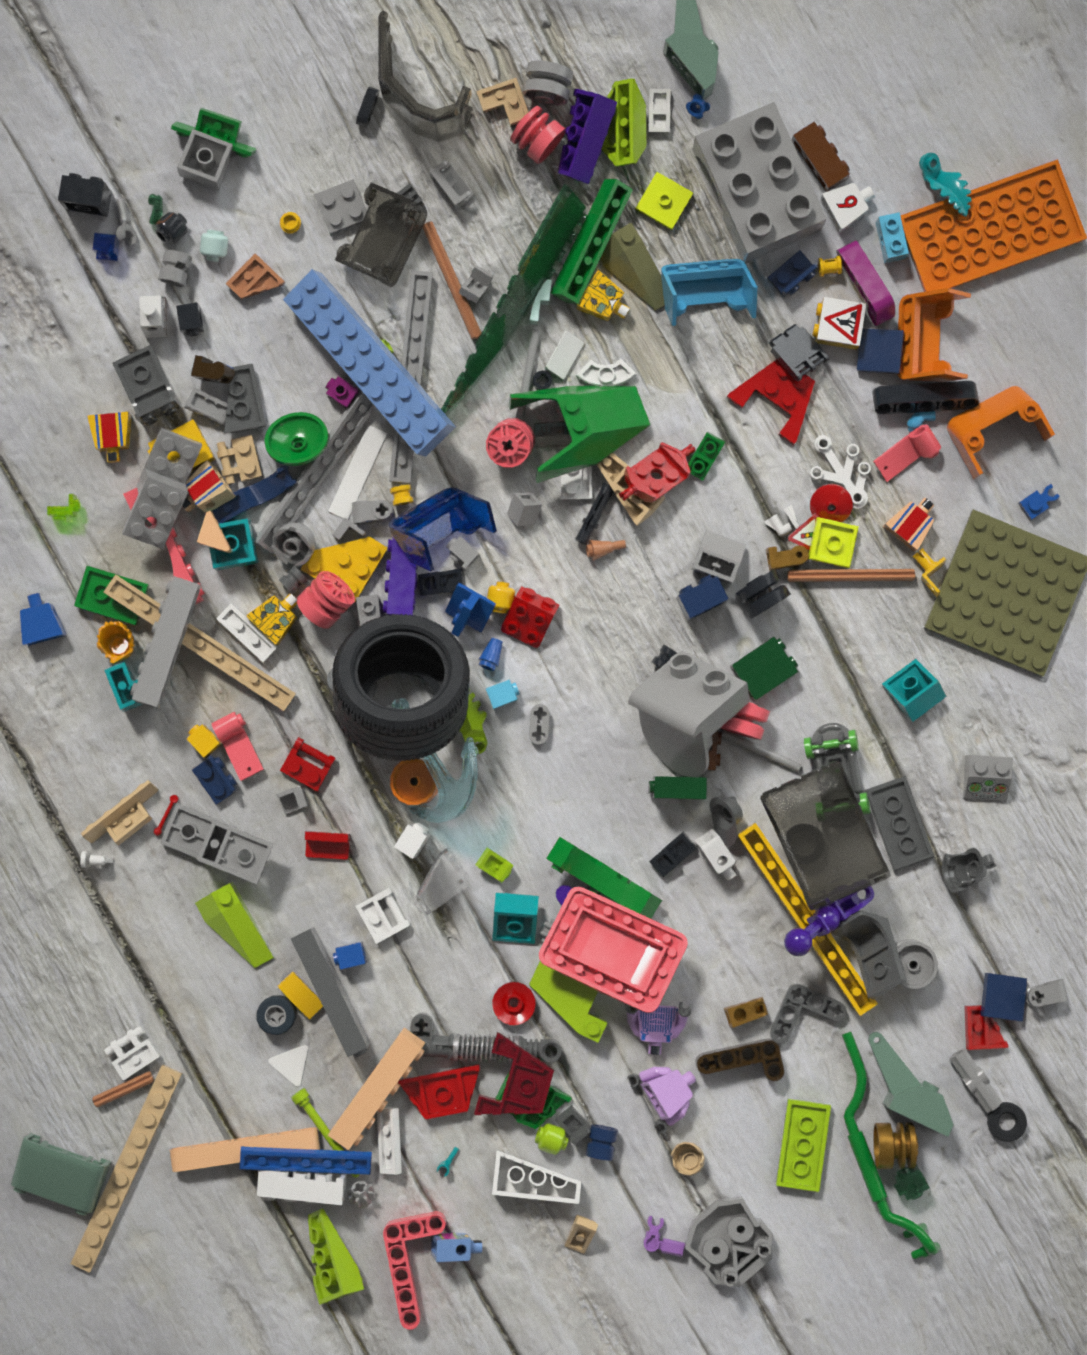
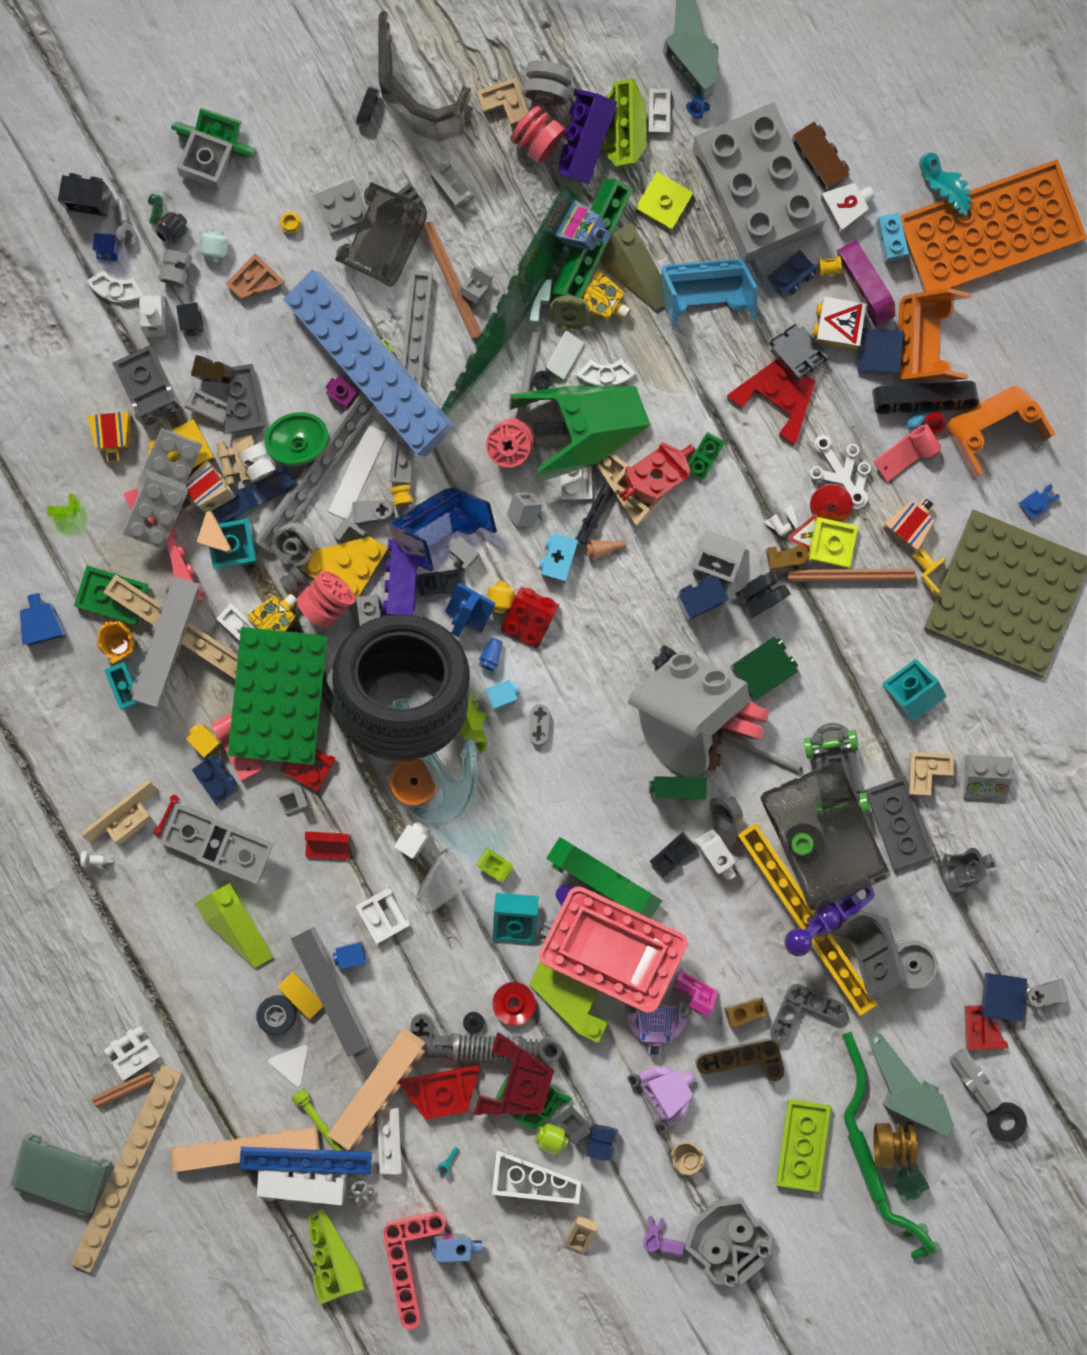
(115, 290): none -> white tile
(257, 462): none -> white wheel
(277, 695): none -> green plate
(473, 1015): none -> black plate
(567, 548): none -> medium azure brick
(569, 313): none -> olive tile
(582, 228): none -> torso
(702, 994): none -> dark pink plate
(802, 844): none -> bright green tile
(923, 767): none -> tan plate
(936, 422): none -> red tile

